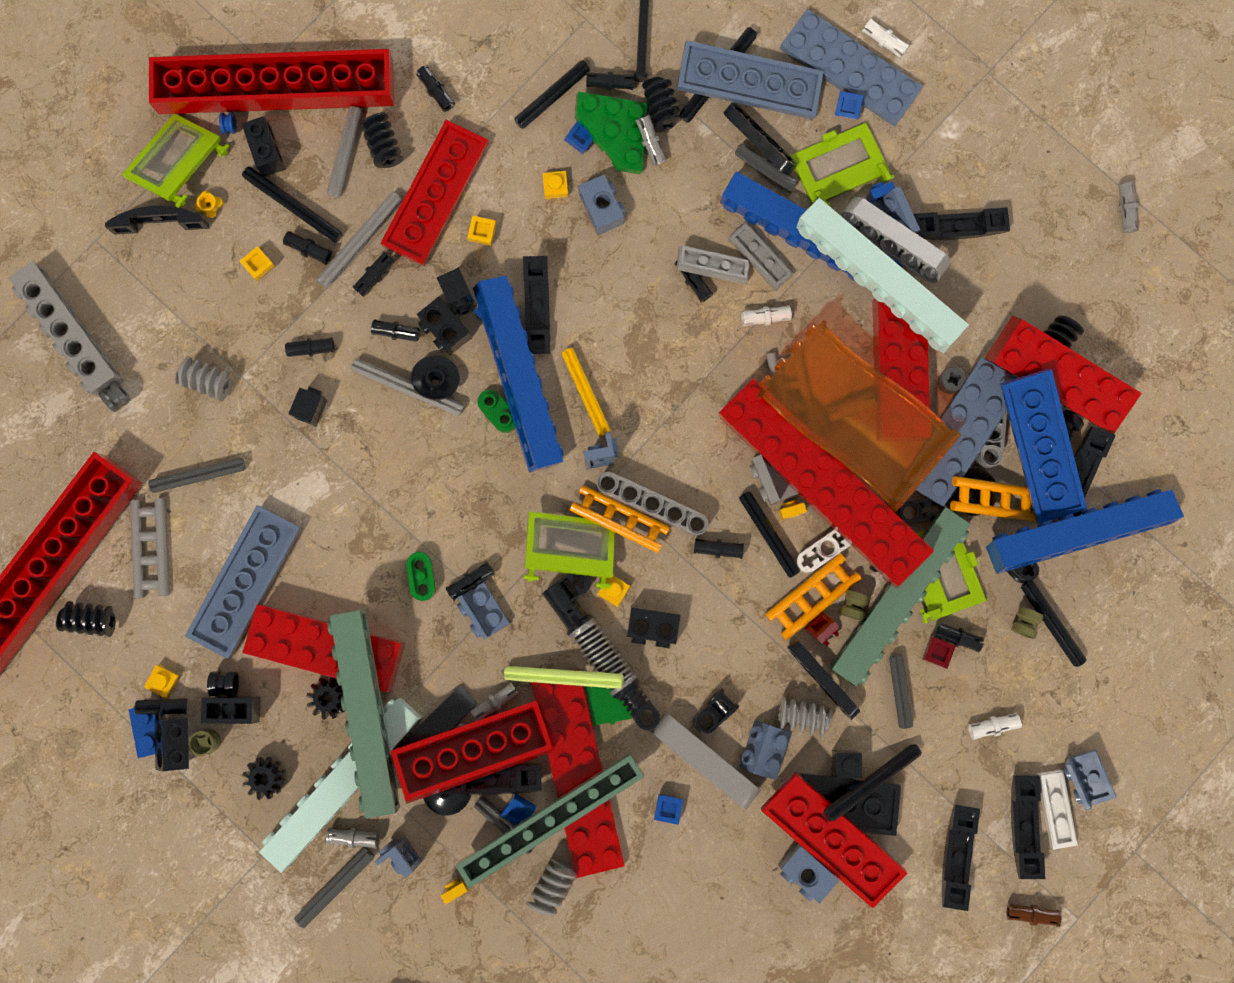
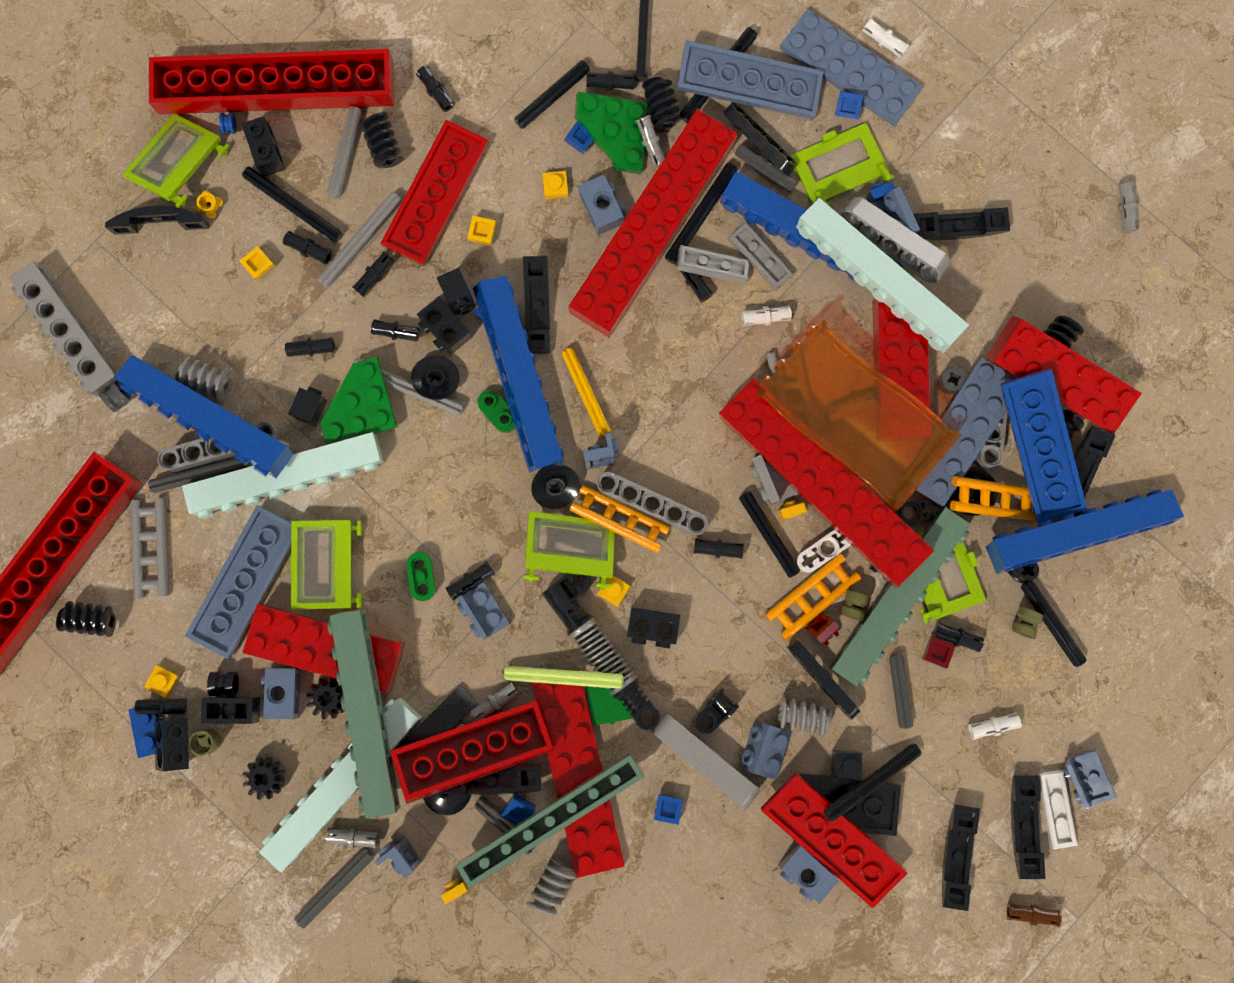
(204, 416): none -> blue brick
(207, 452): none -> light grey beam
(290, 681): none -> sand blue brick
(303, 469): none -> light aqua brick
(322, 564): none -> piece
(359, 405): none -> green plate
(558, 494): none -> black dish
(652, 223): none -> red brick
(701, 212): none -> black axle

